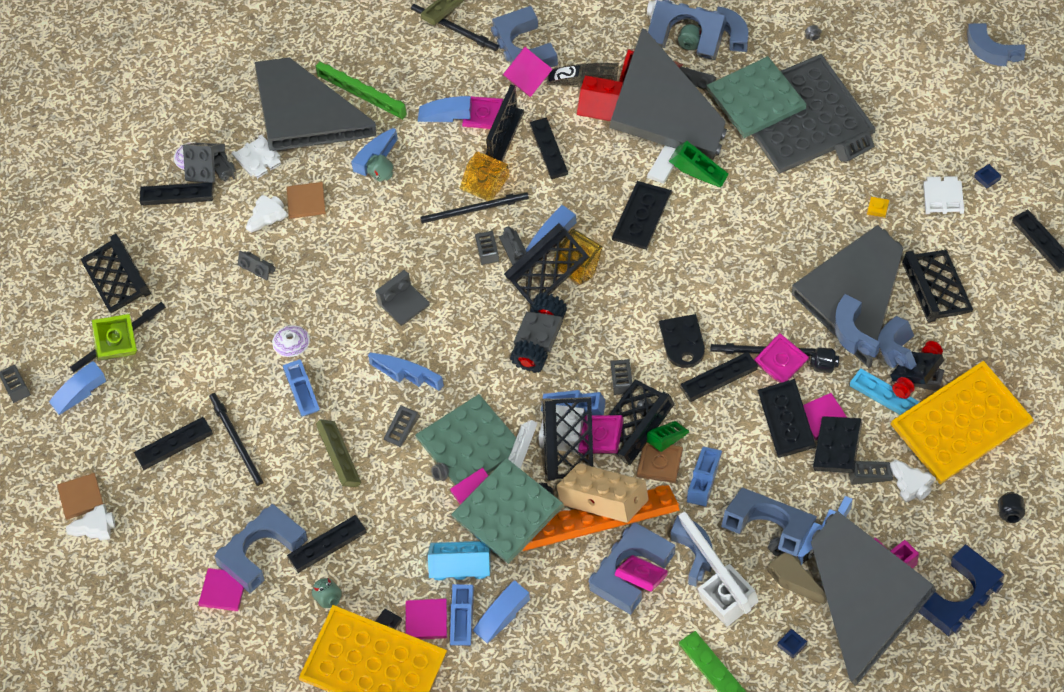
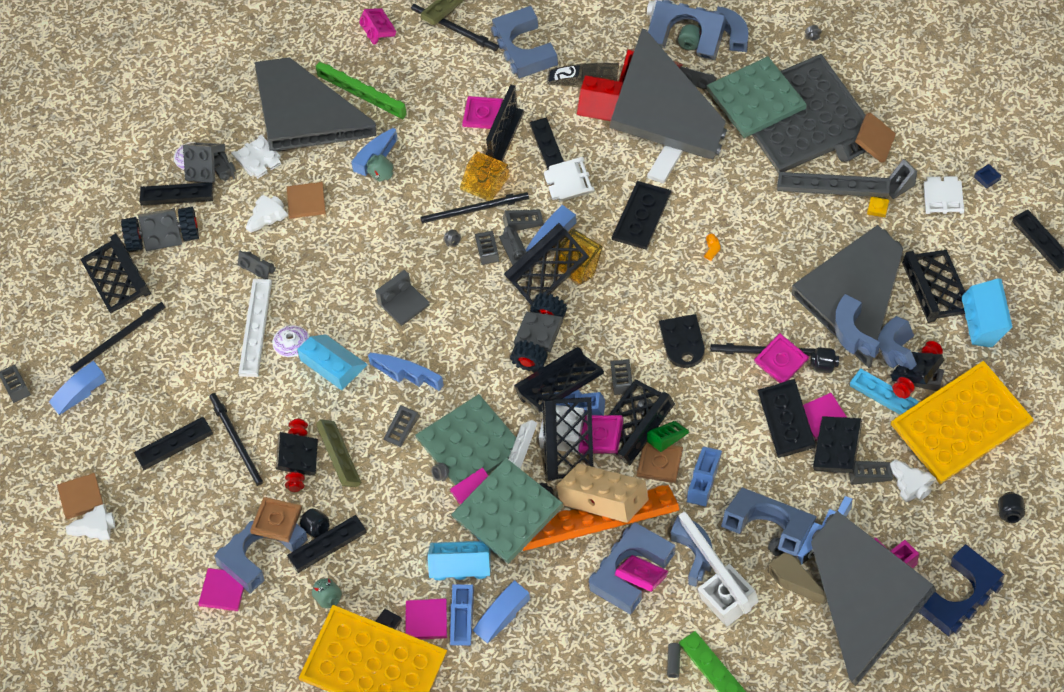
(113, 337): lime slope -> none
(160, 229): none -> plate
(255, 328): none -> white tile
(276, 519): none -> medium nougat tile
(296, 454): none -> black plate
(301, 388): medium blue slope -> none
(314, 522): none -> black head
(330, 360): none -> medium azure slope
(376, 24): none -> dark pink bracket
(446, 109): medium blue slope -> none
(450, 236): none -> flat silver plate
(521, 225): none -> dark grey slope
(527, 71): dark pink tile -> none
(559, 370): none -> black fence
(568, 180): none -> white plate
(673, 661): none -> dark grey hinge
(698, 165): green slope -> none
(713, 245): none -> light orange arm
(719, 376): black plate -> none
(792, 643): dark blue plate -> none
(833, 184): none -> dark grey plate
(875, 137): none -> medium nougat tile
(902, 179): none -> dark grey slope
(986, 312): none -> medium azure slope
(990, 51): sand blue arch -> none

